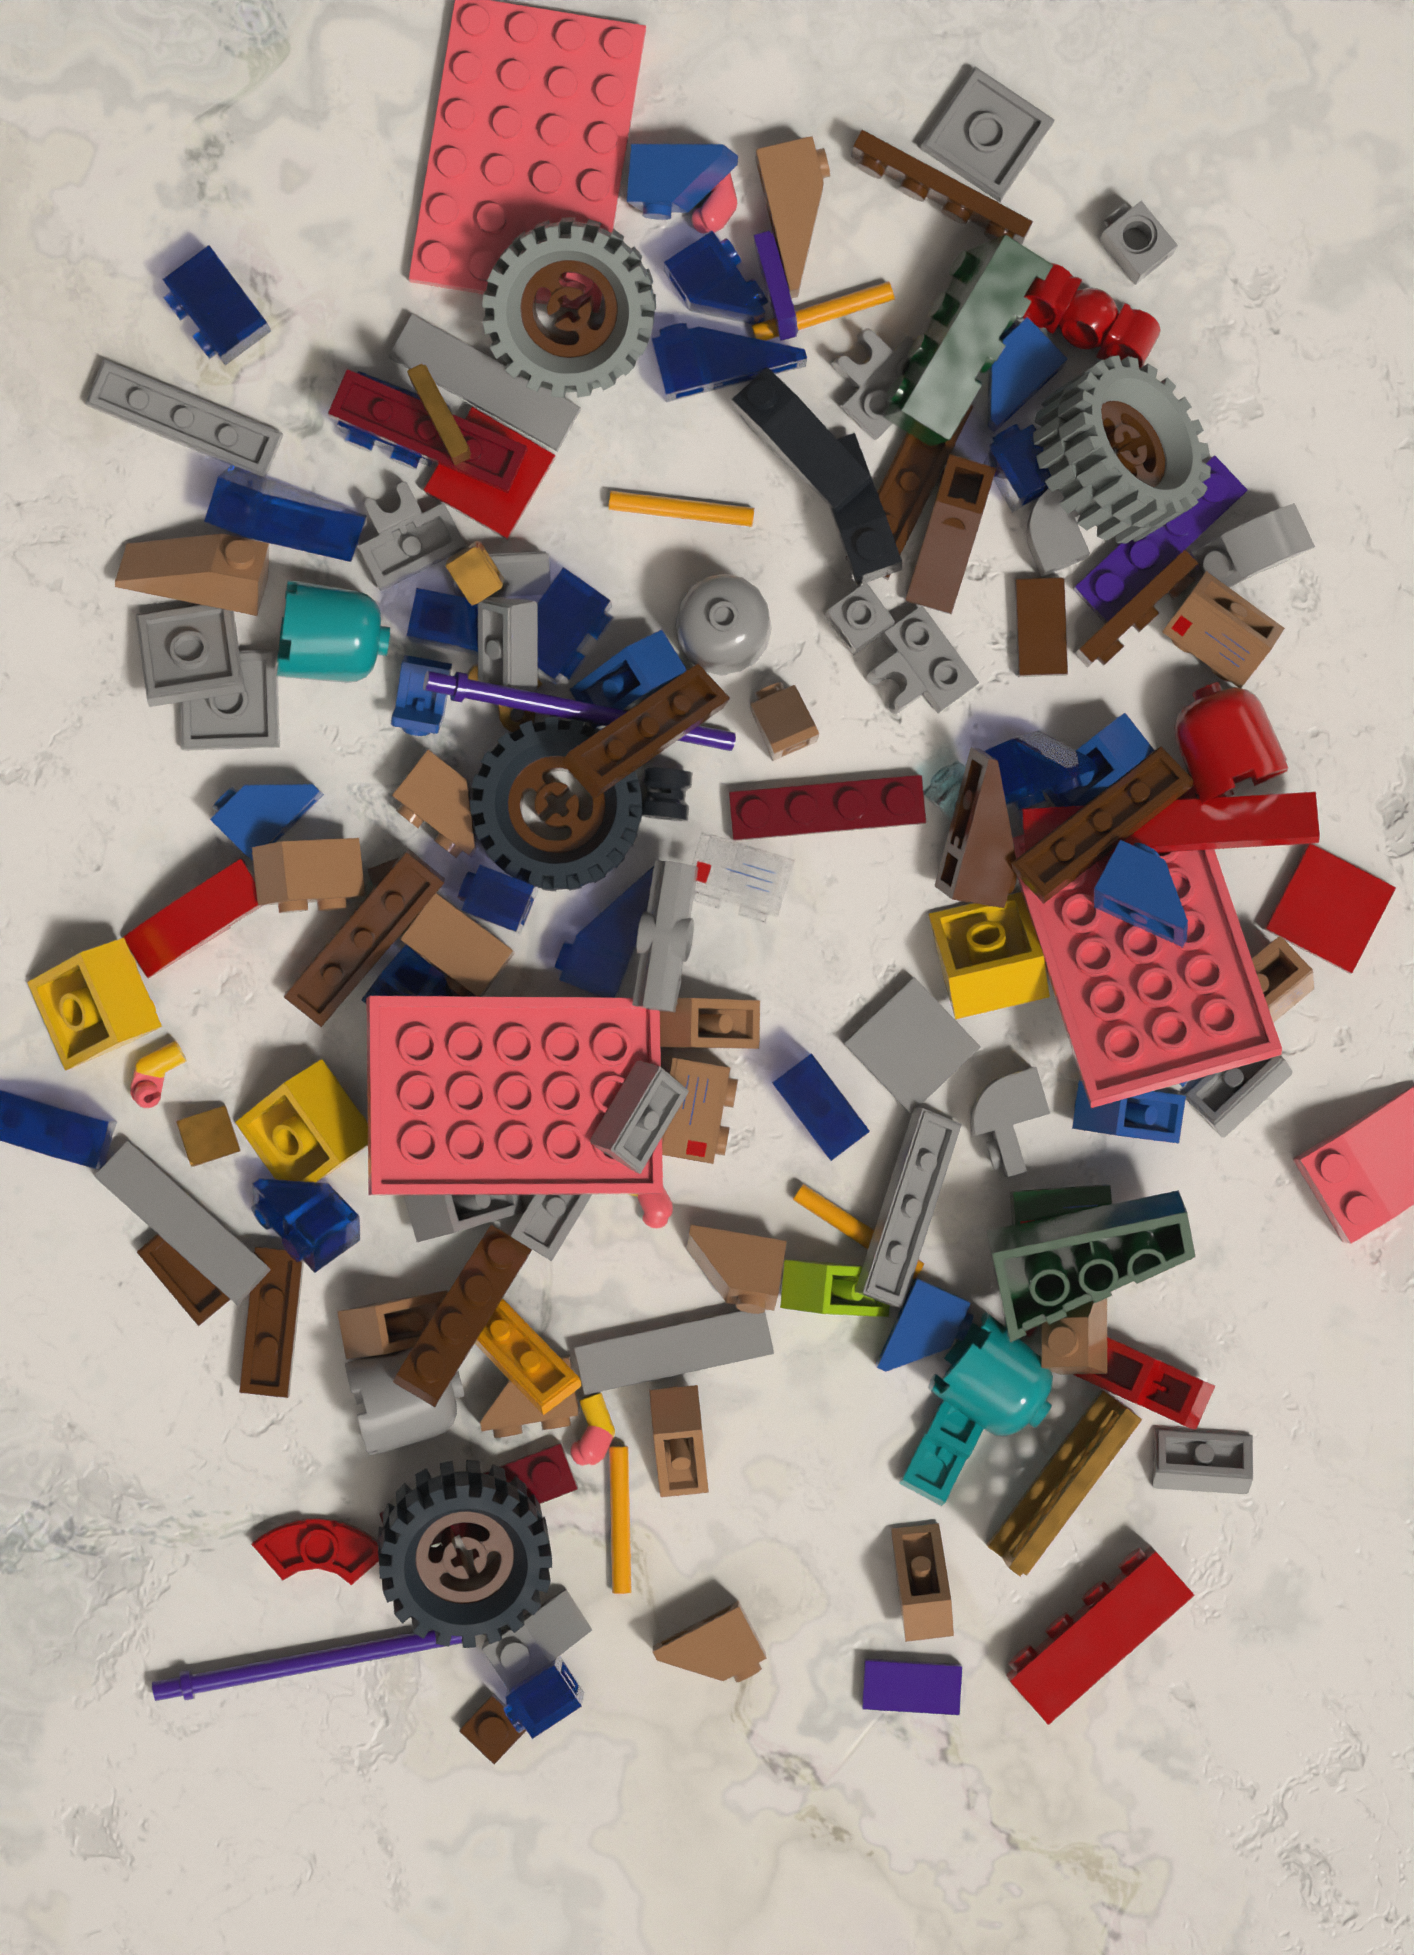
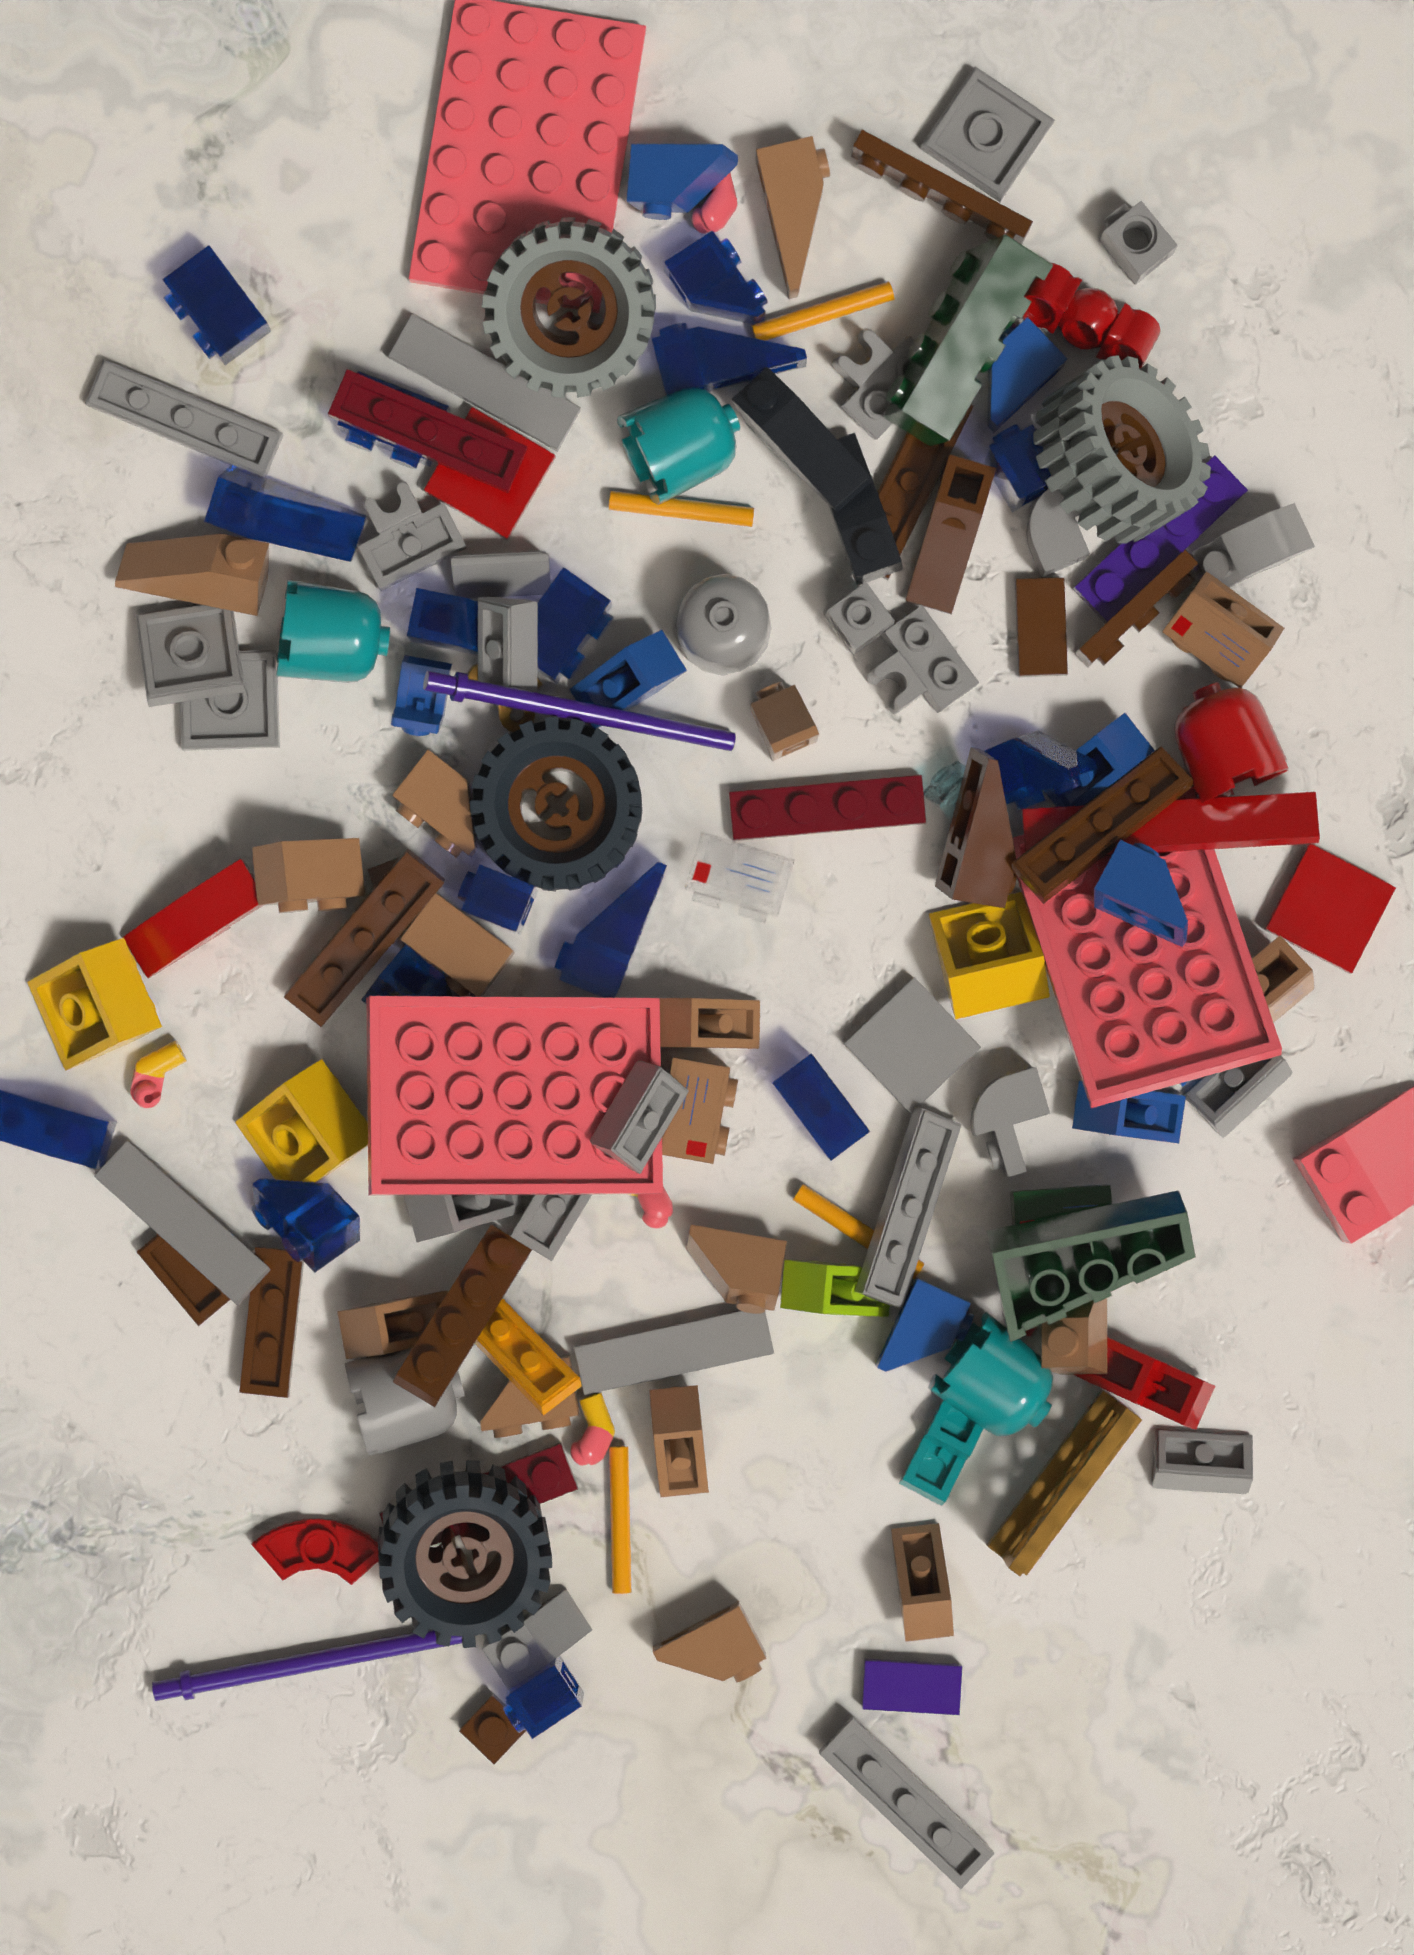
(208, 1136): pearl gold slope -> none
(262, 812): blue slope -> none
(439, 413): pearl gold tile -> none
(475, 573): pearl gold slope -> none
(645, 730): reddish brown plate -> none
(665, 936): light grey piece -> none
(666, 805): black wheel -> none
(679, 441): none -> teal cylinder
(776, 285): dark purple tile -> none
(906, 1802): none -> light grey plate
(1098, 1634): red brick -> none

